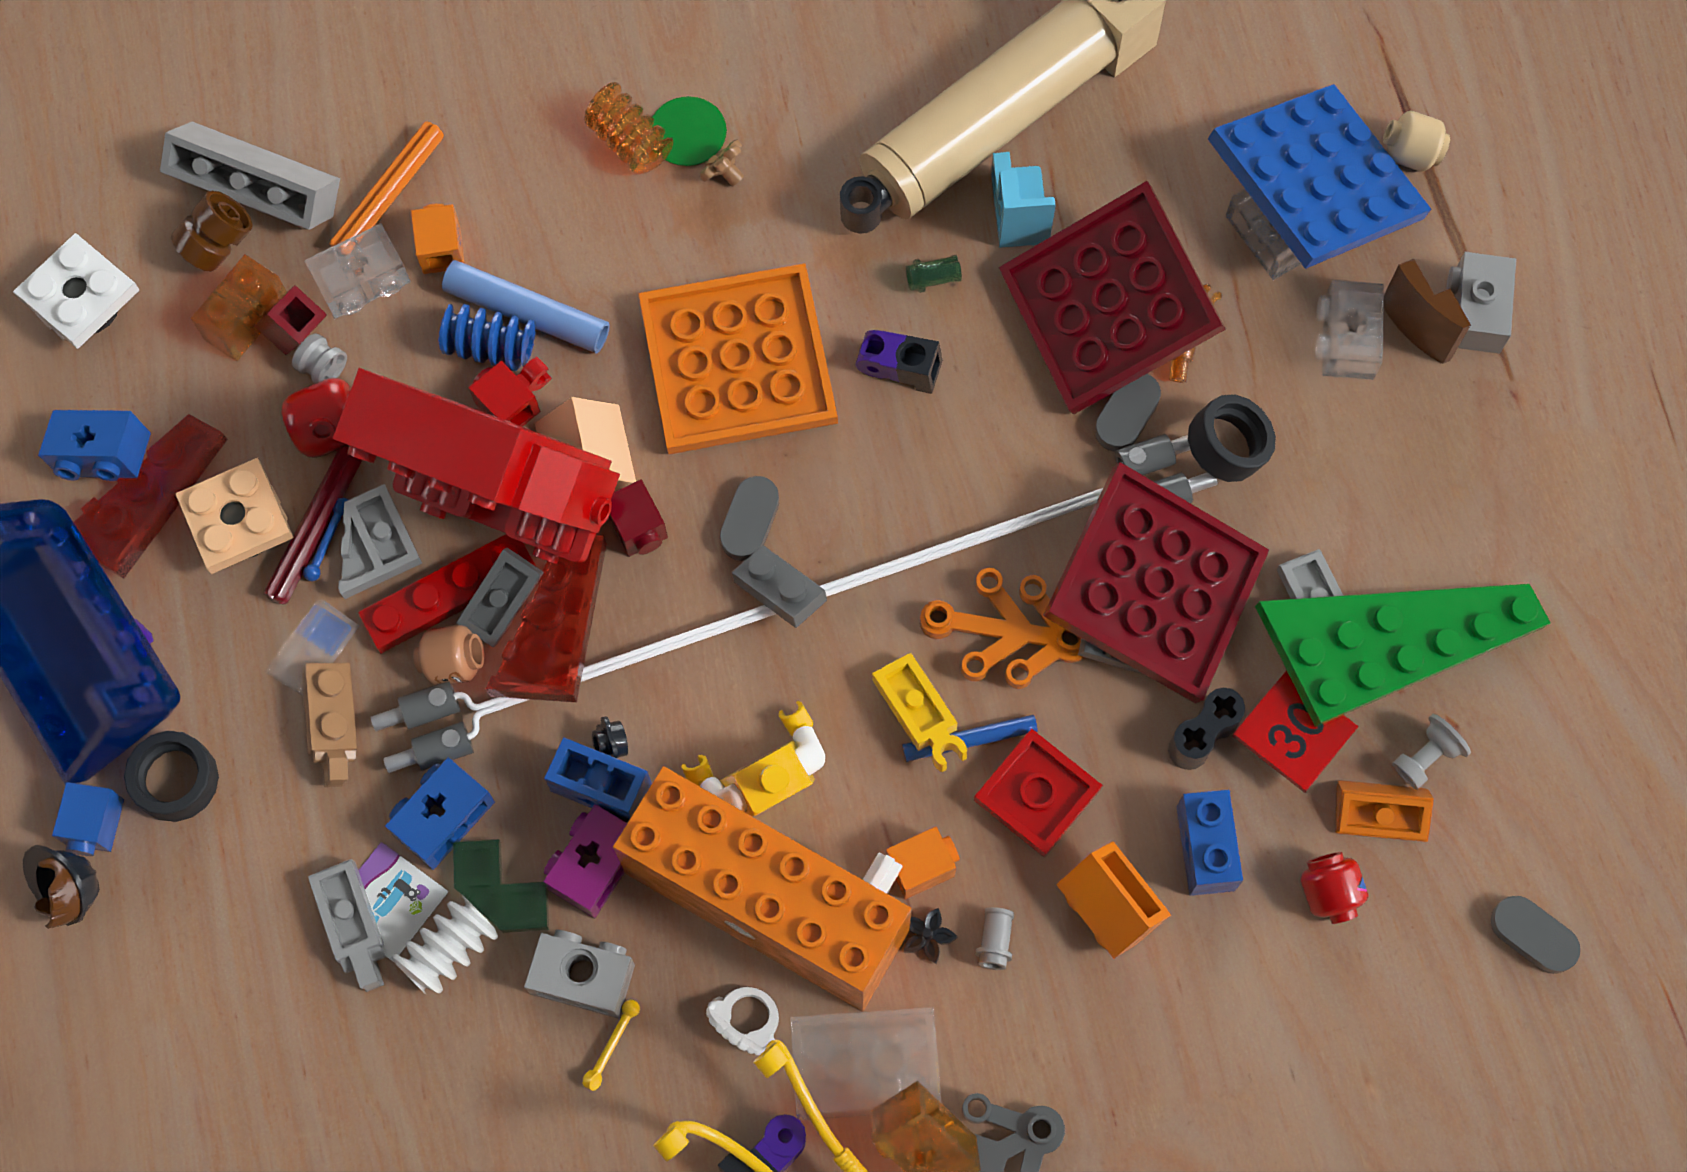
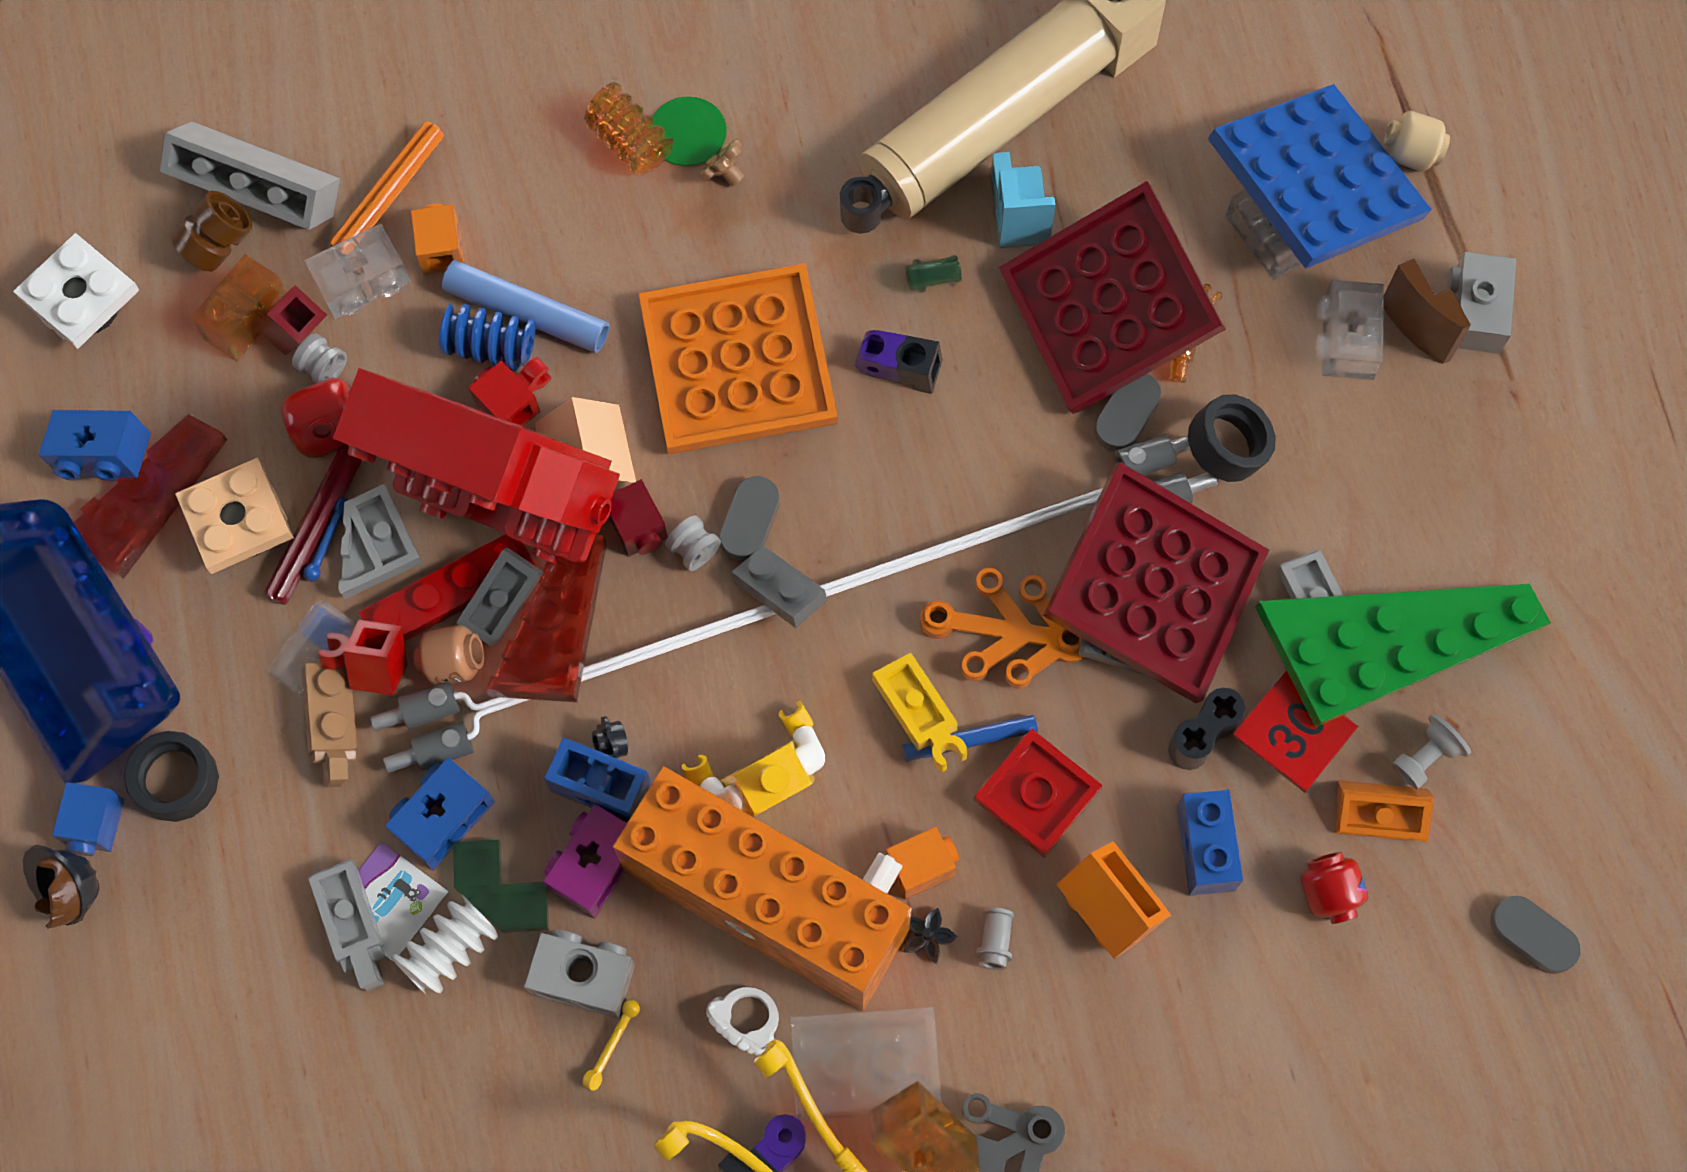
(371, 655): none -> red brick
(693, 543): none -> light grey wheel

